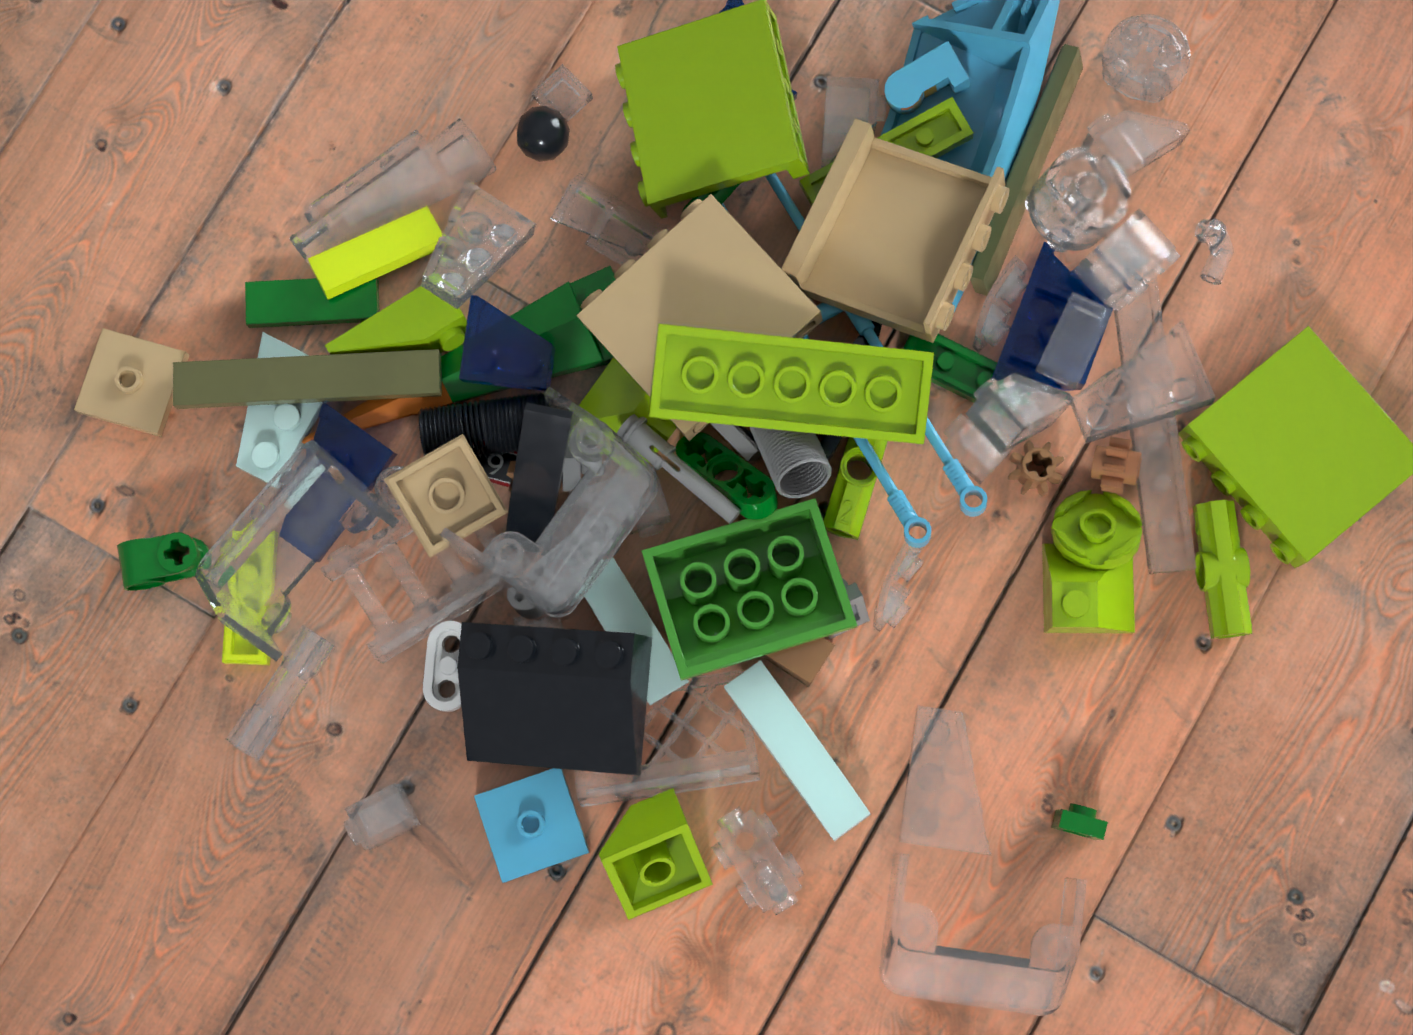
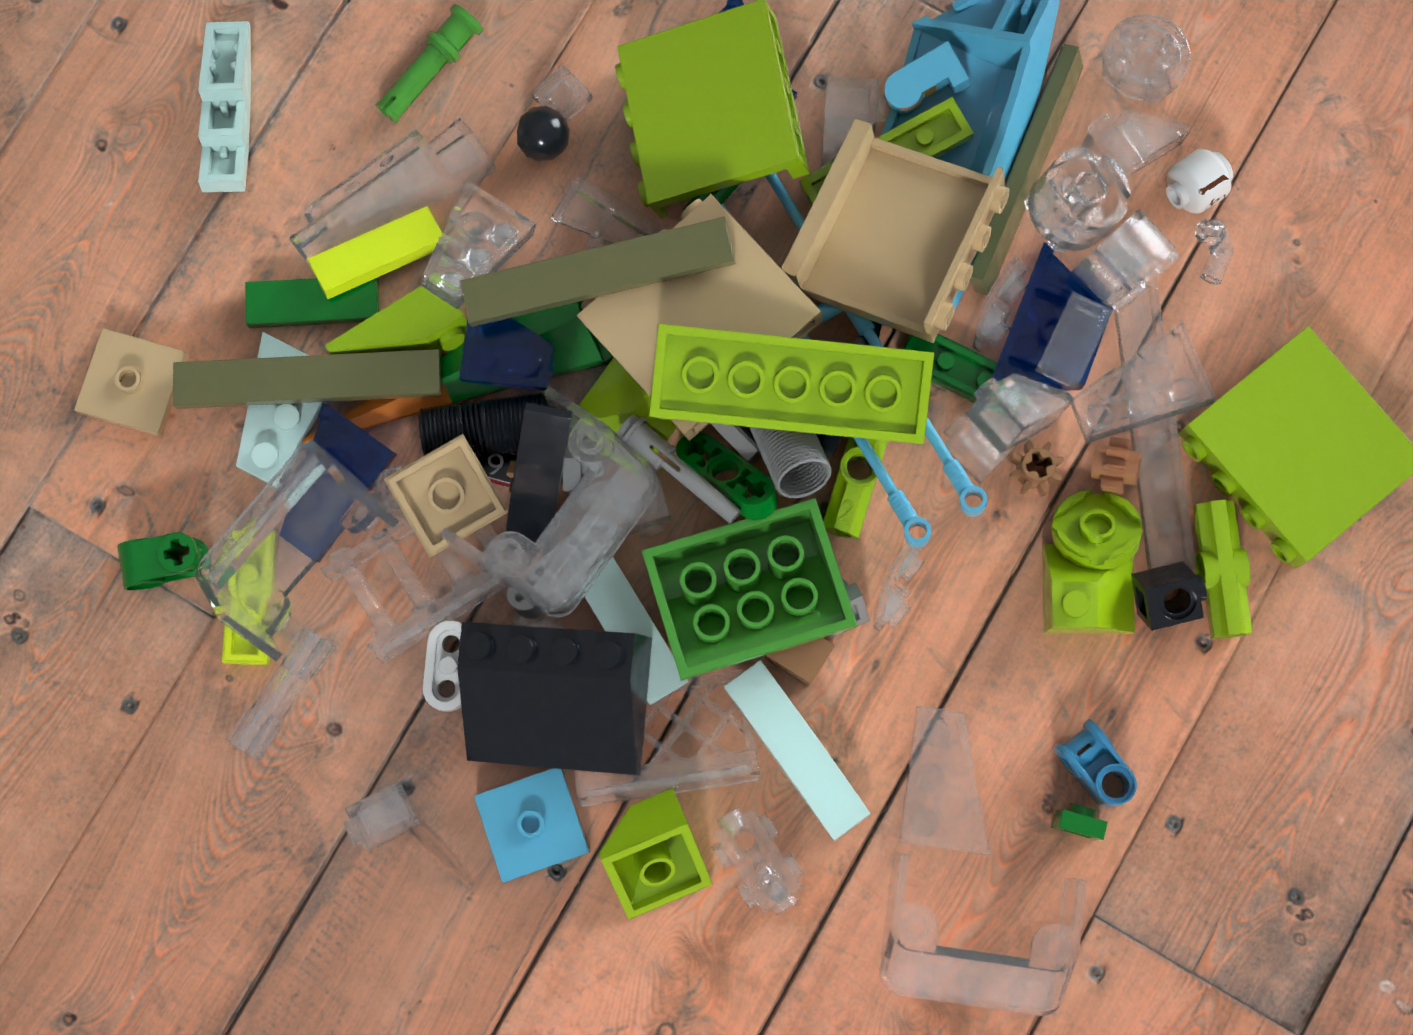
(225, 106): none -> light aqua slope
(441, 49): none -> bright green pin
(597, 272): none -> olive tile
(1095, 764): none -> dark azure piece
(1154, 584): none -> black brick
(1199, 181): none -> white head

